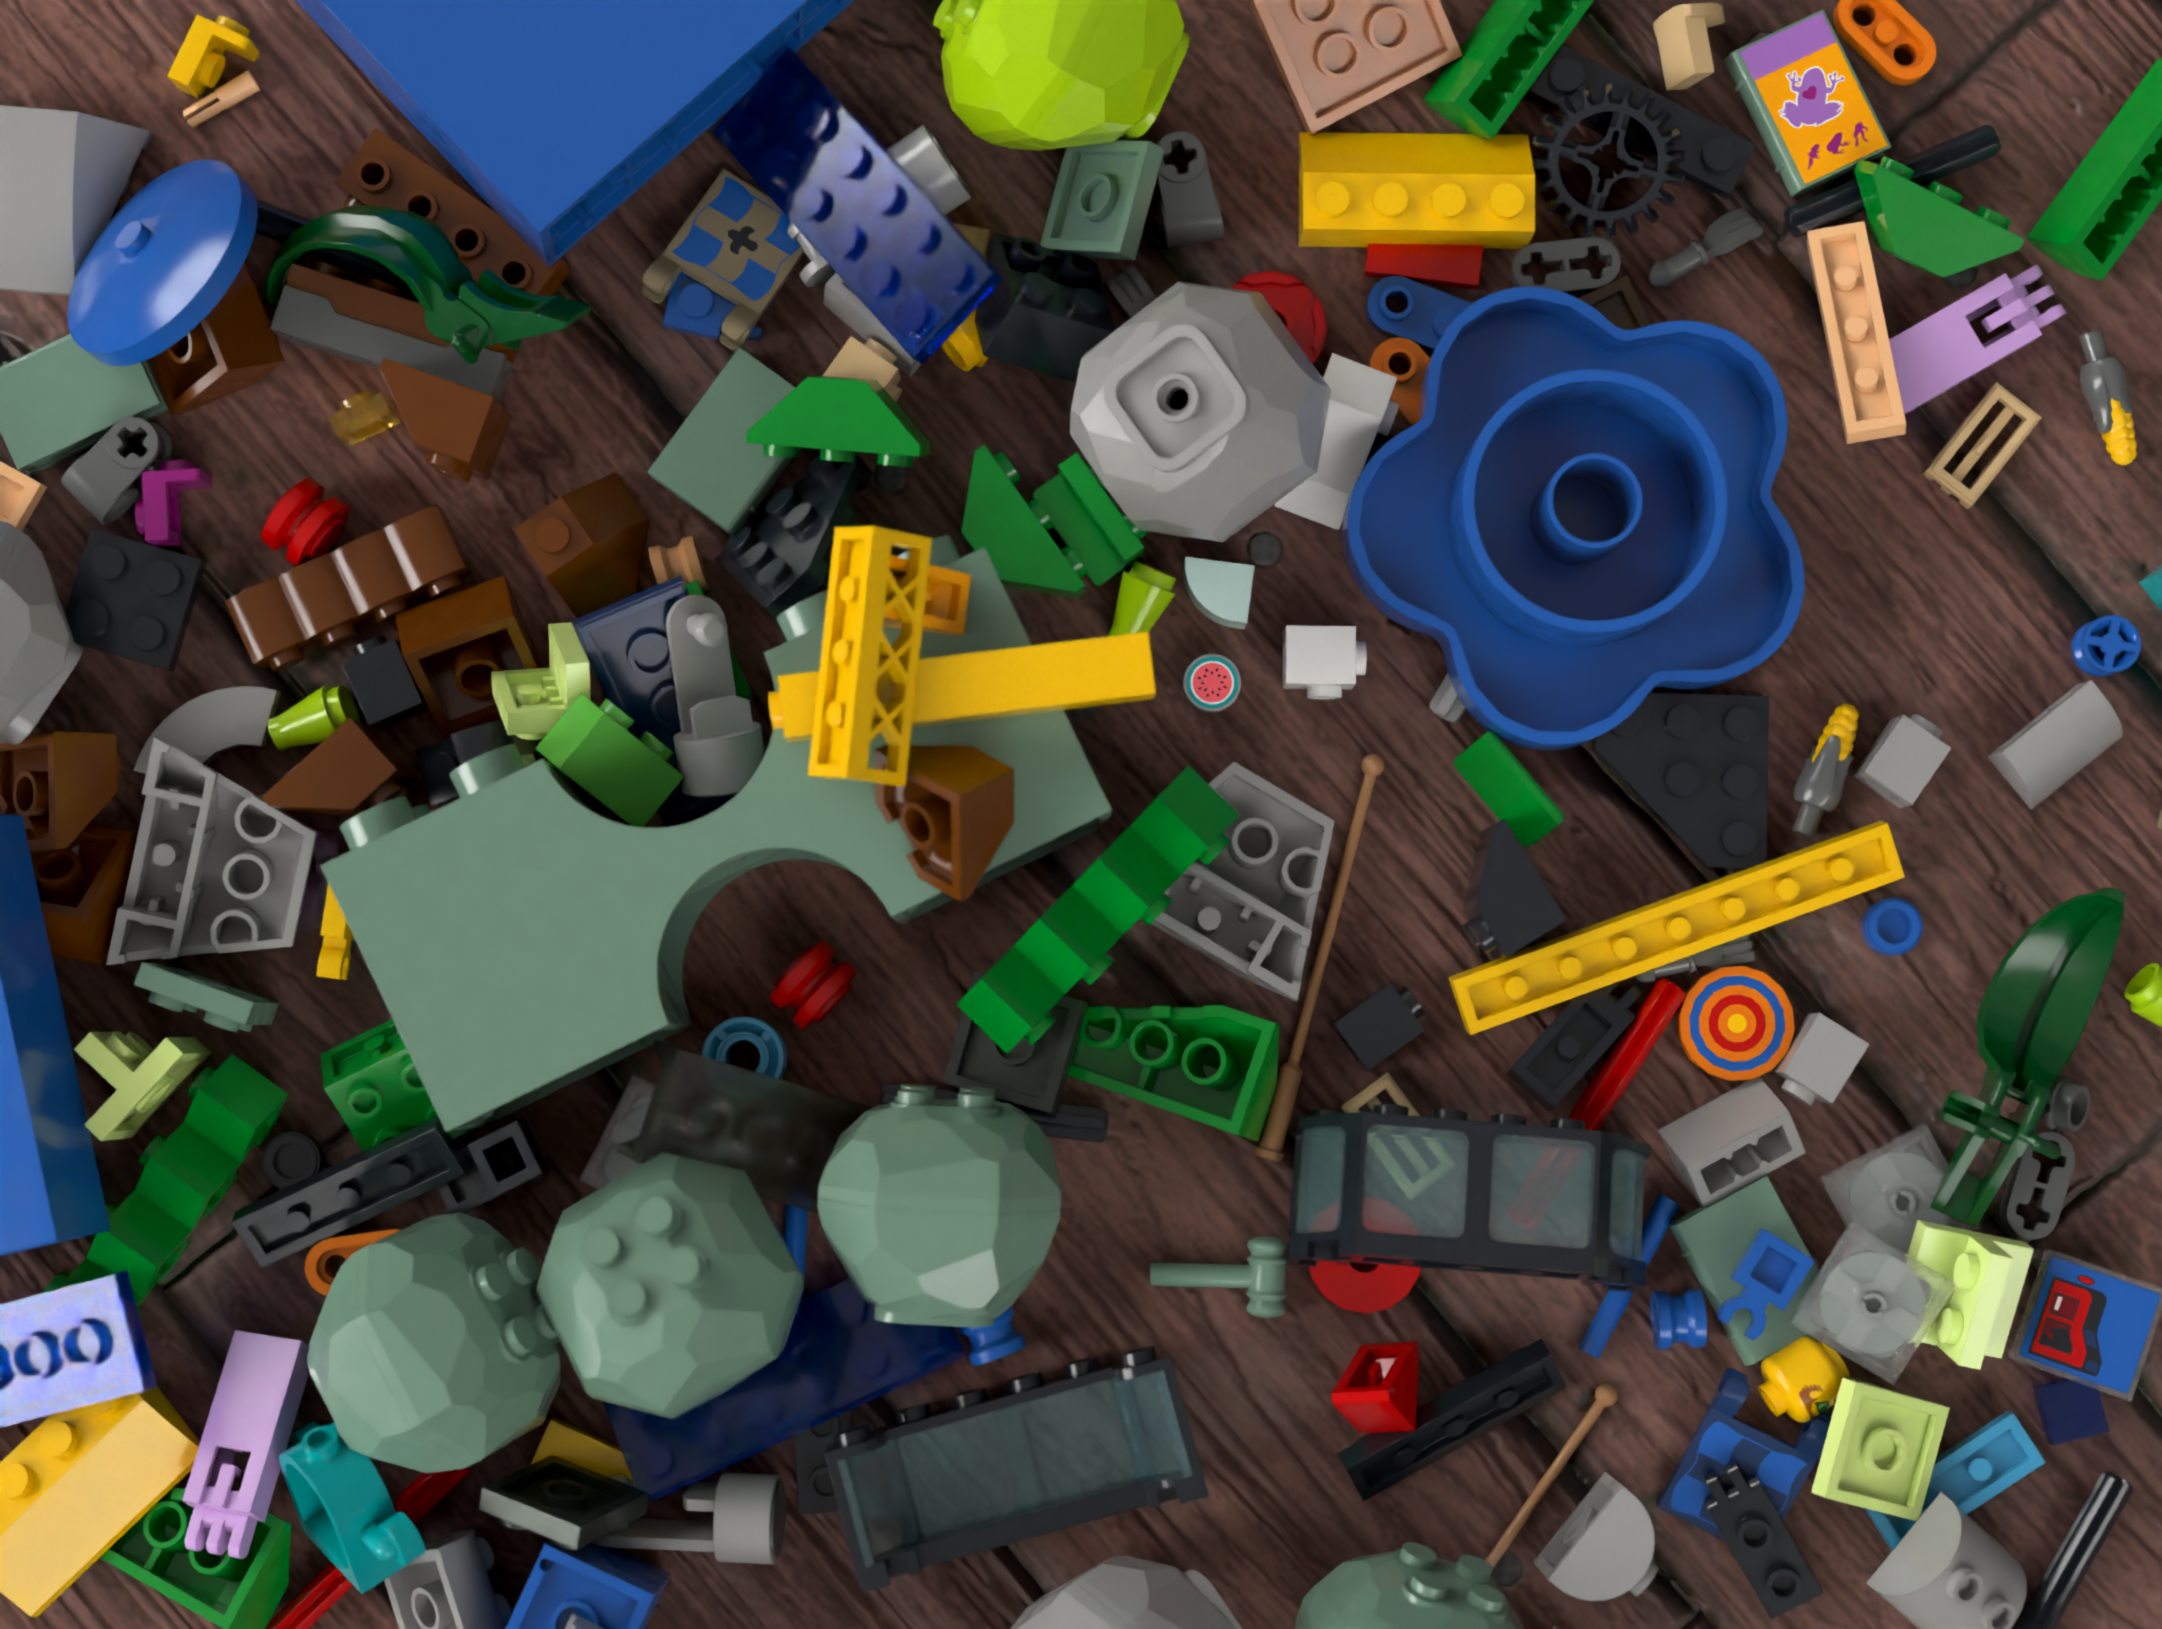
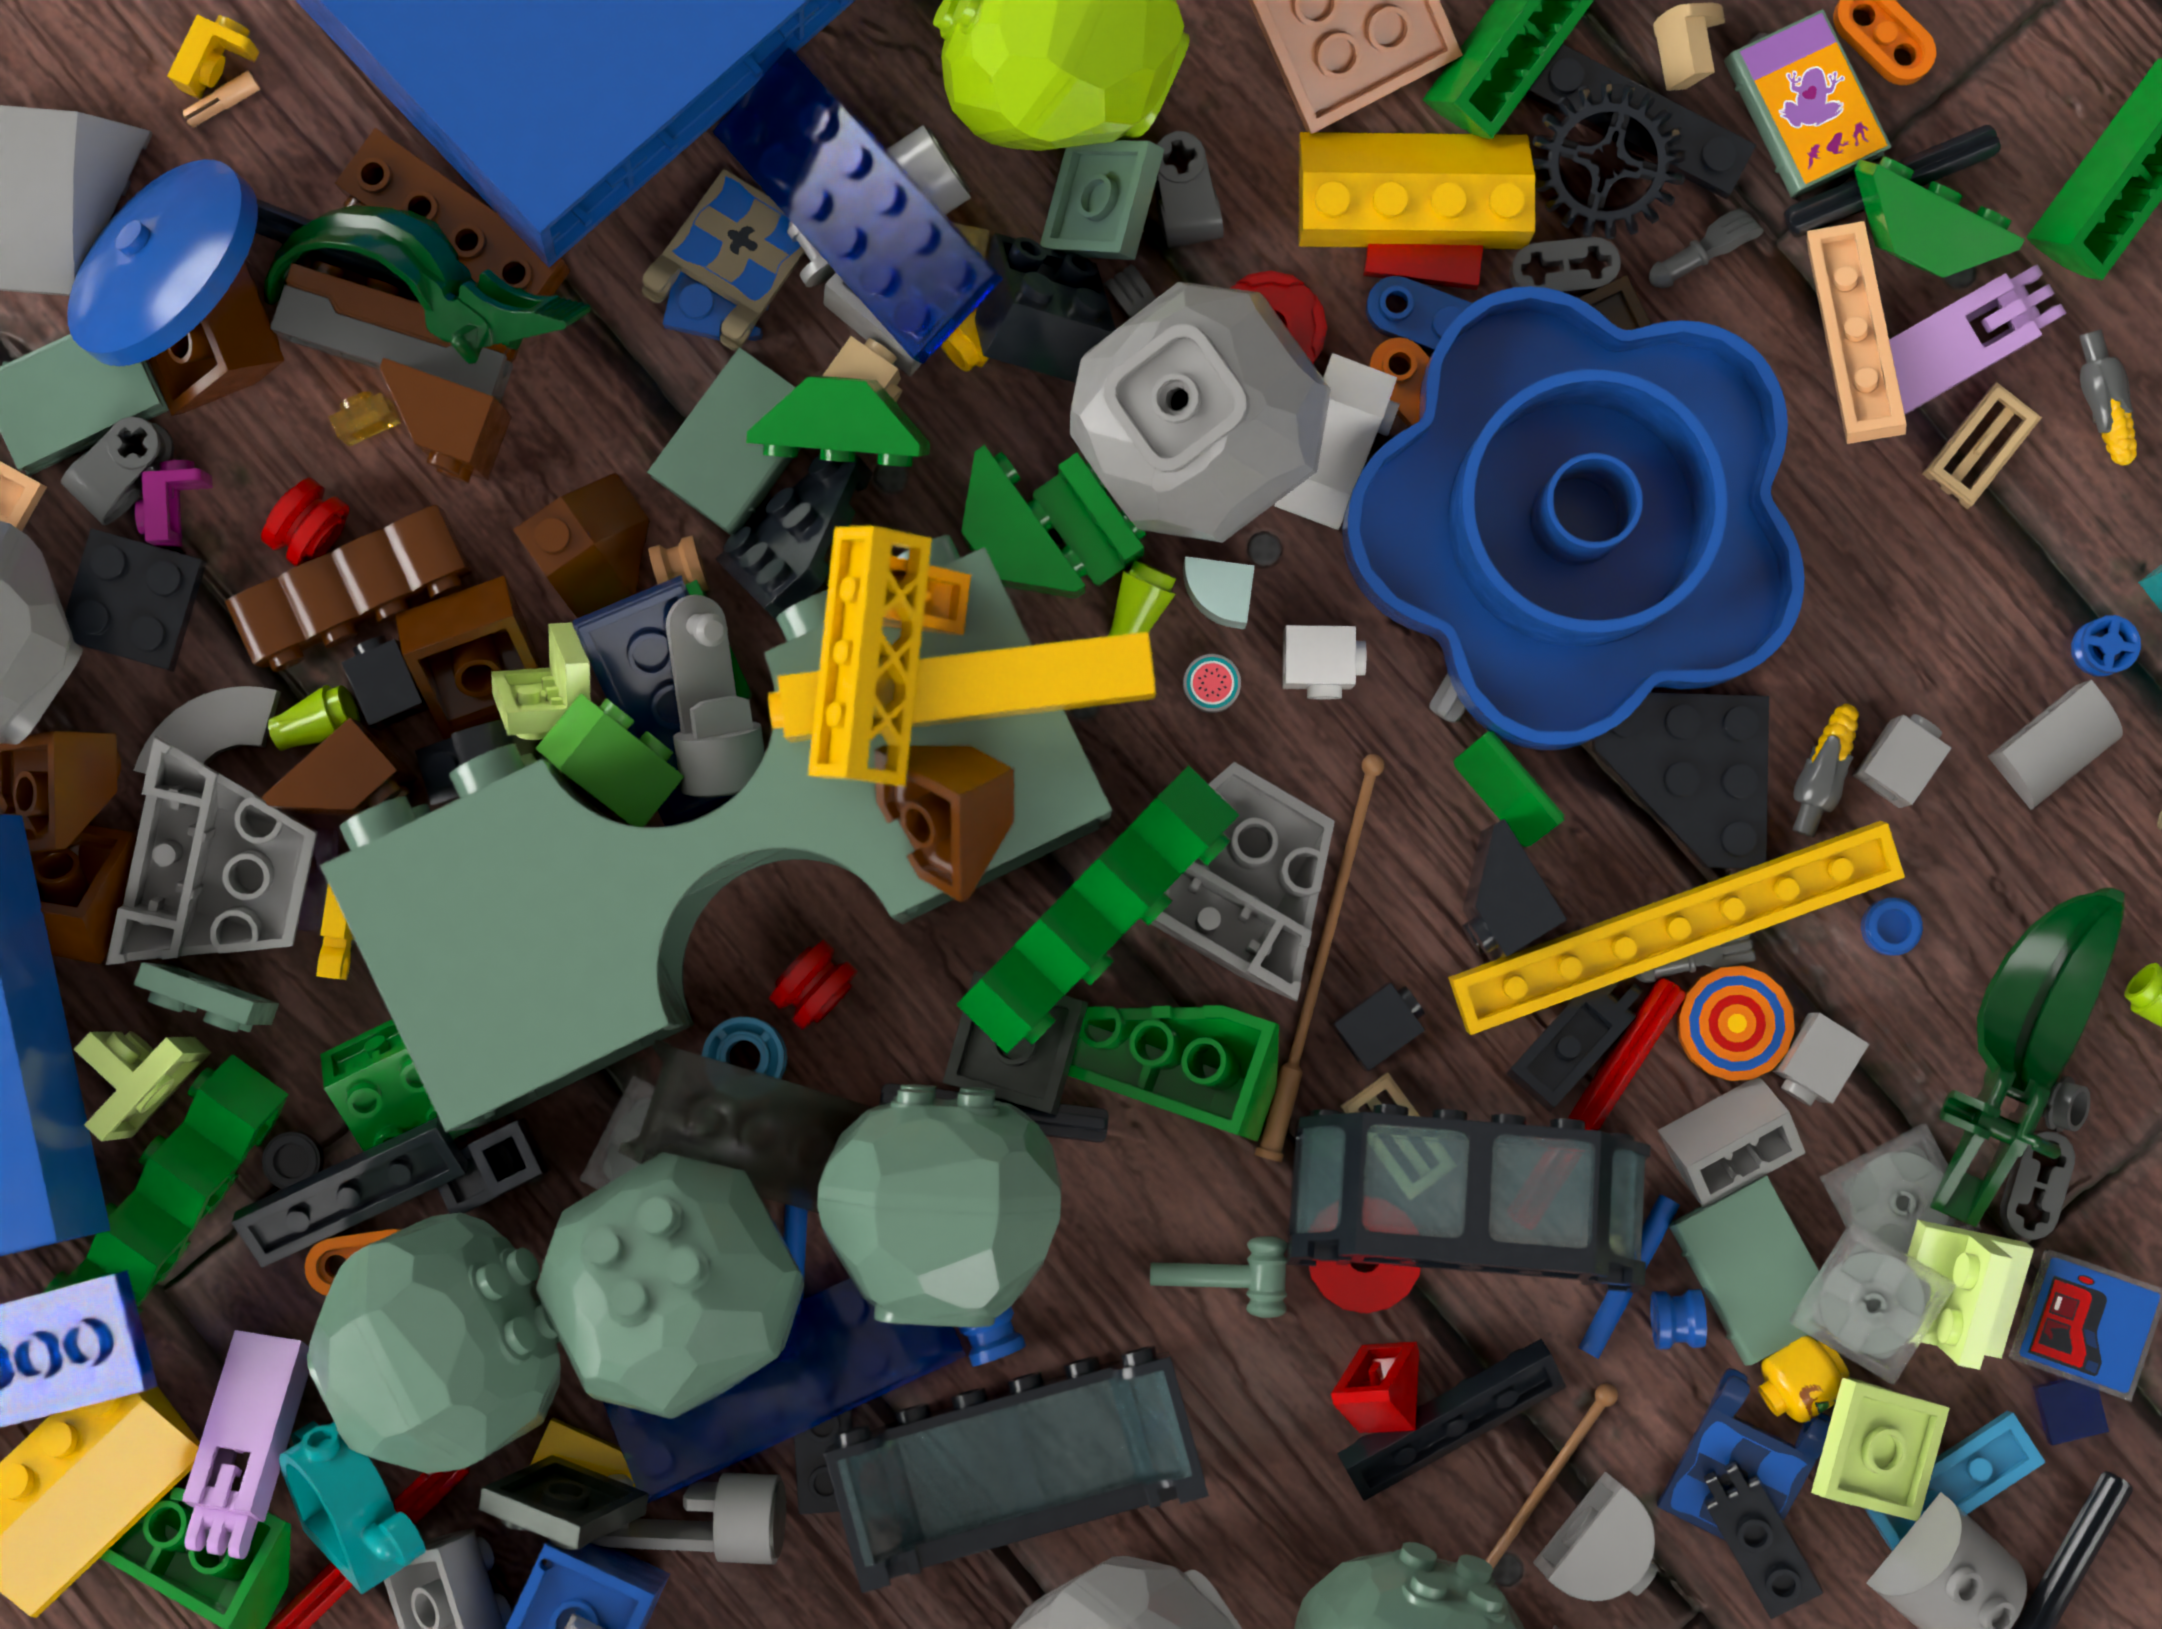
(1769, 1274): blue plate -> none

